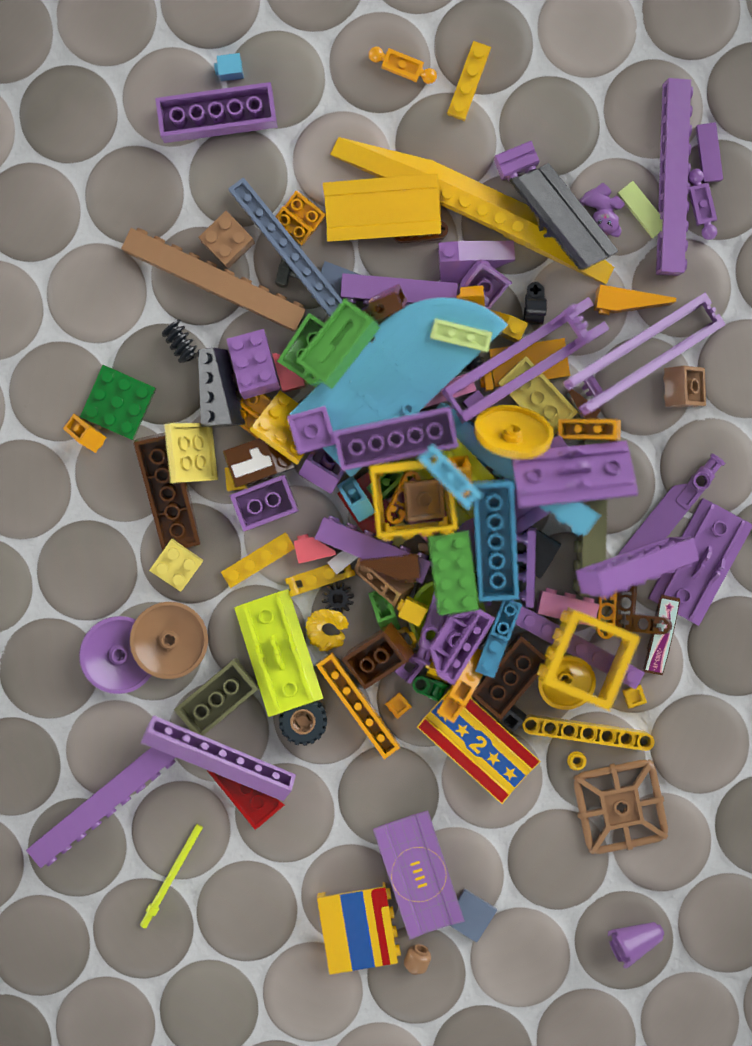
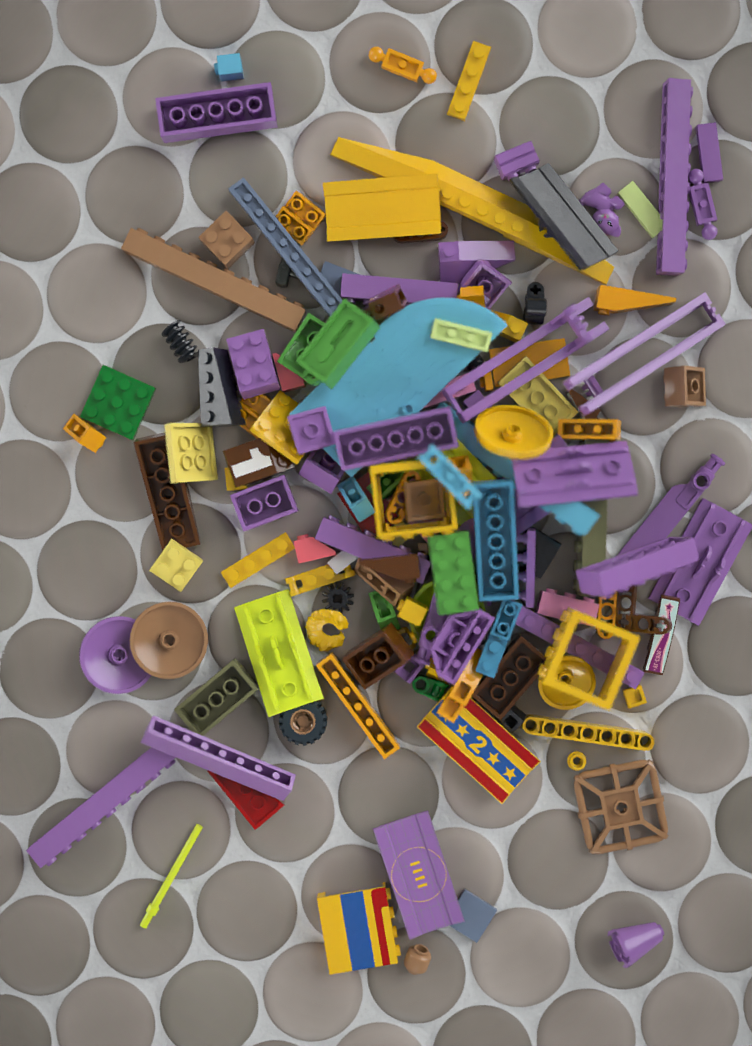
(398, 705): light orange tile -> none

